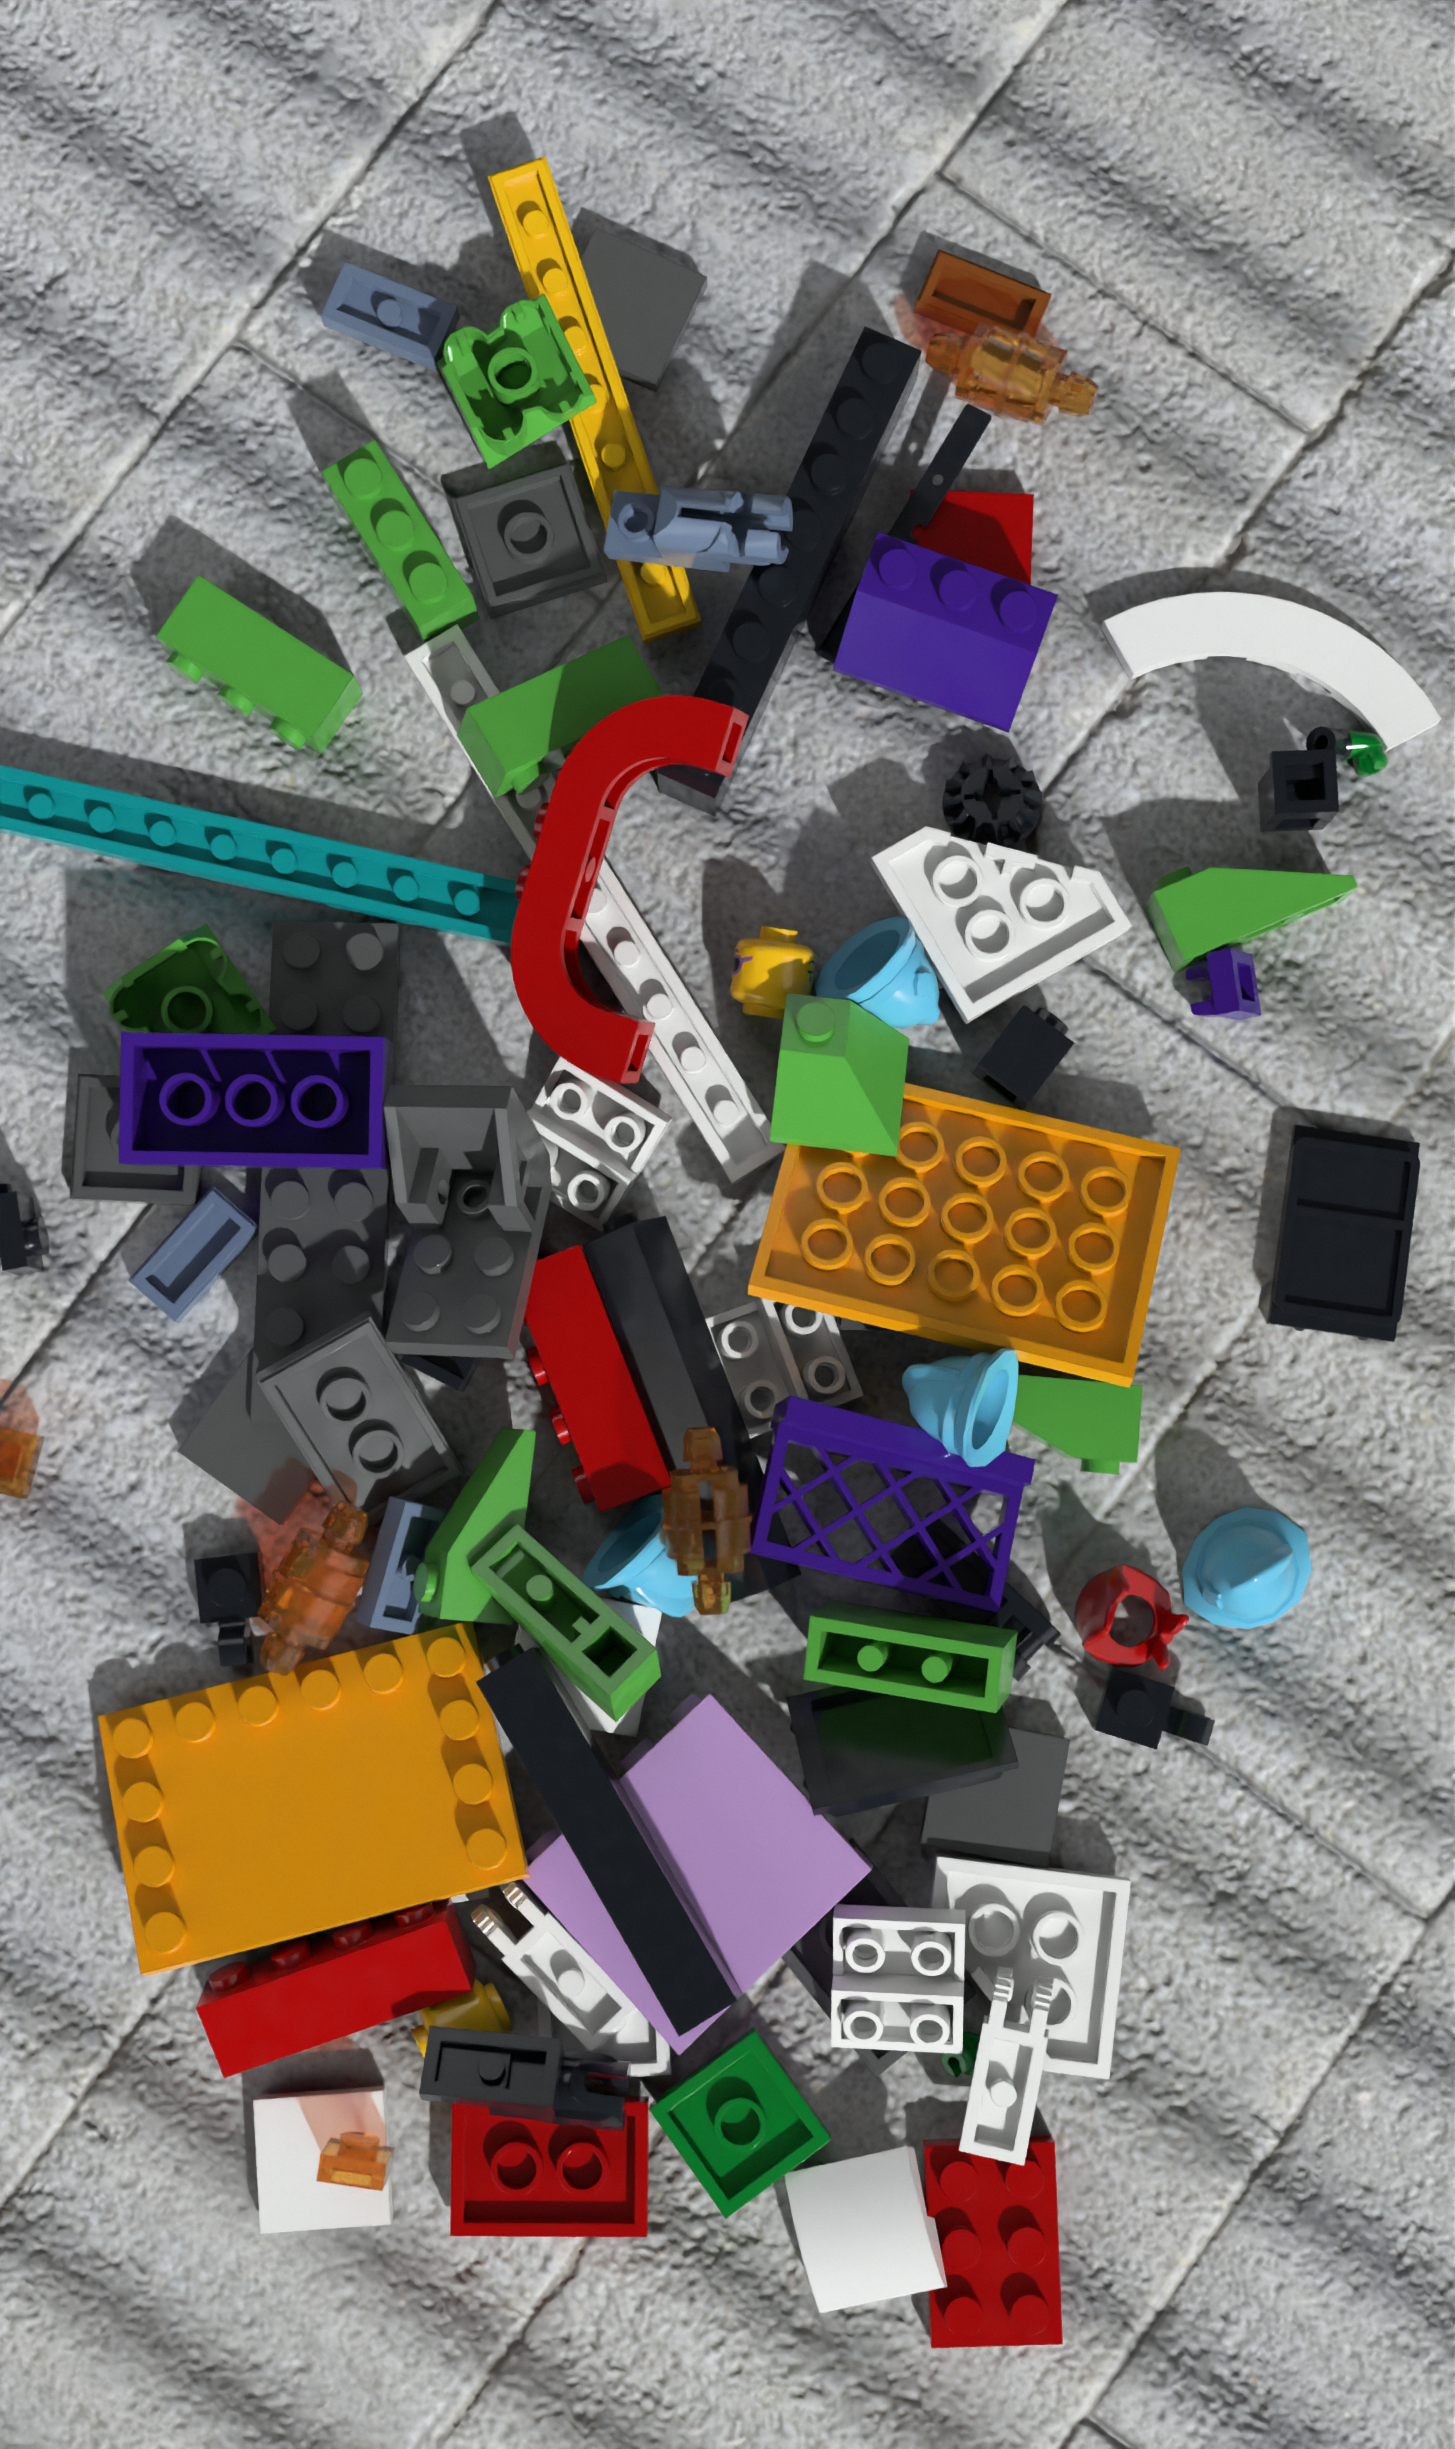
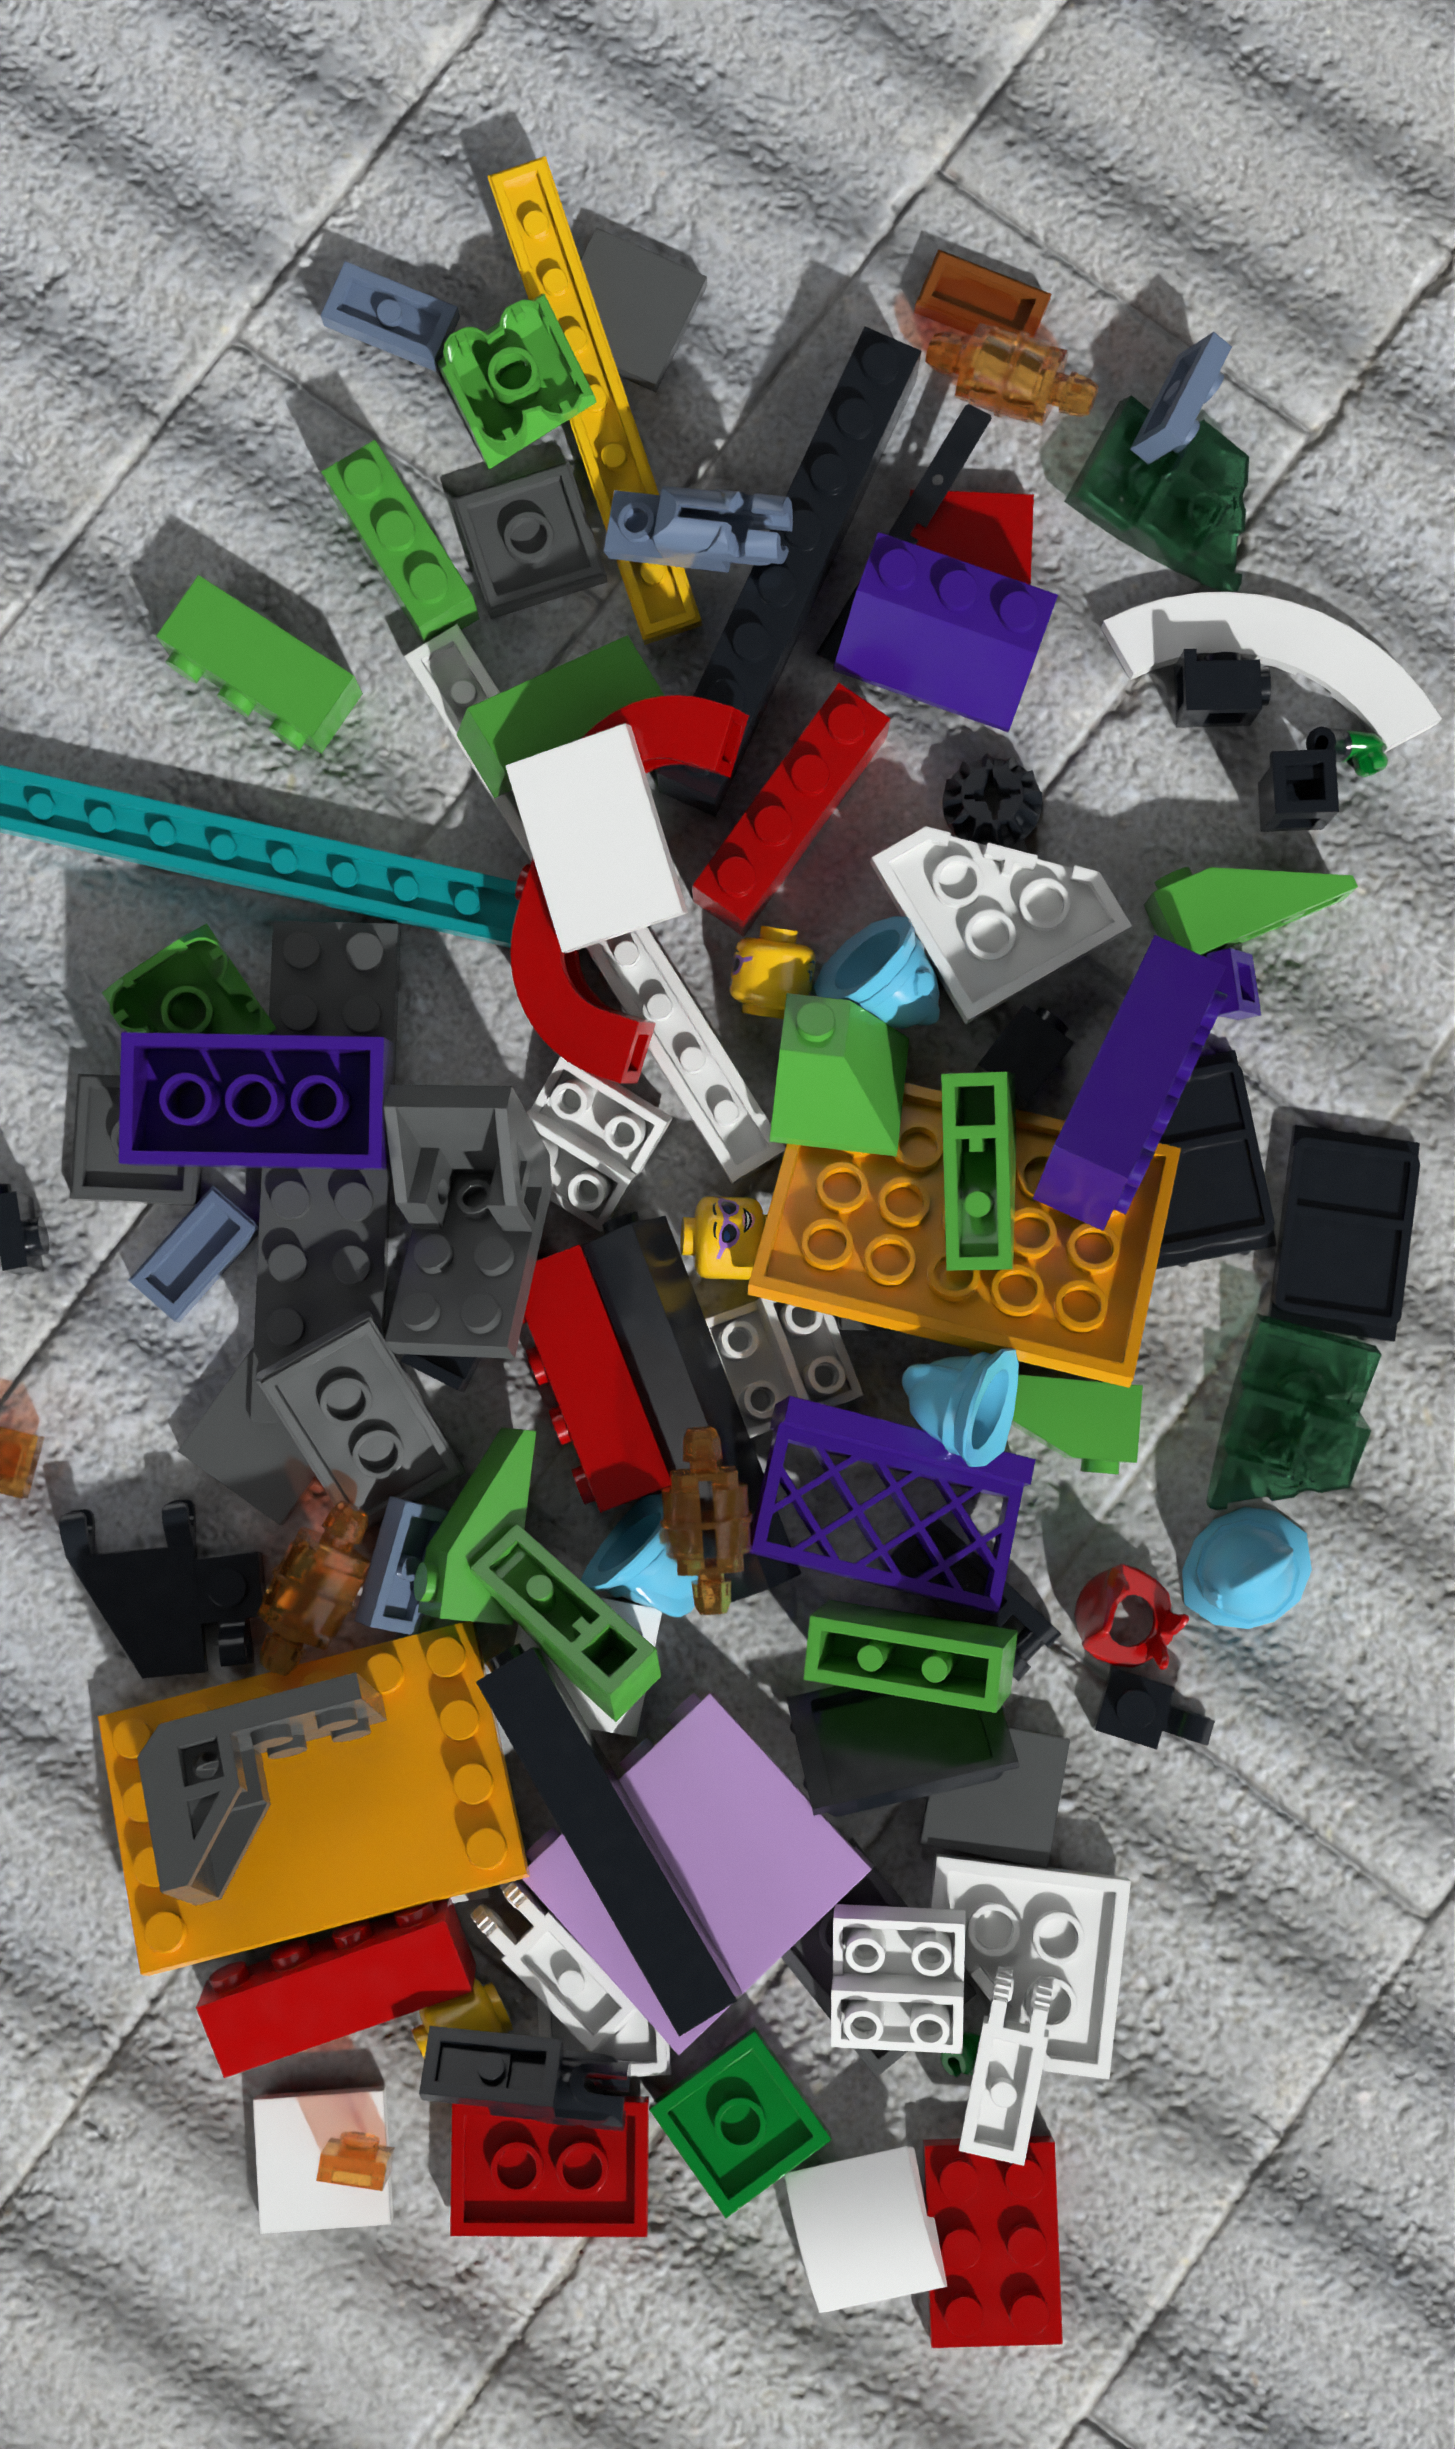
(145, 1592): none -> black flag
(209, 1777): none -> dark grey bracket
(596, 838): none -> white tile
(723, 1236): none -> yellow head
(791, 809): none -> red brick
(979, 1169): none -> bright green slope
(1133, 1085): none -> dark purple brick
(1175, 509): none -> clear green slope
(1188, 386): none -> sand blue plate
(1219, 690): none -> black brick
(1219, 1183): none -> black piece
(1292, 1414): none -> clear green slope

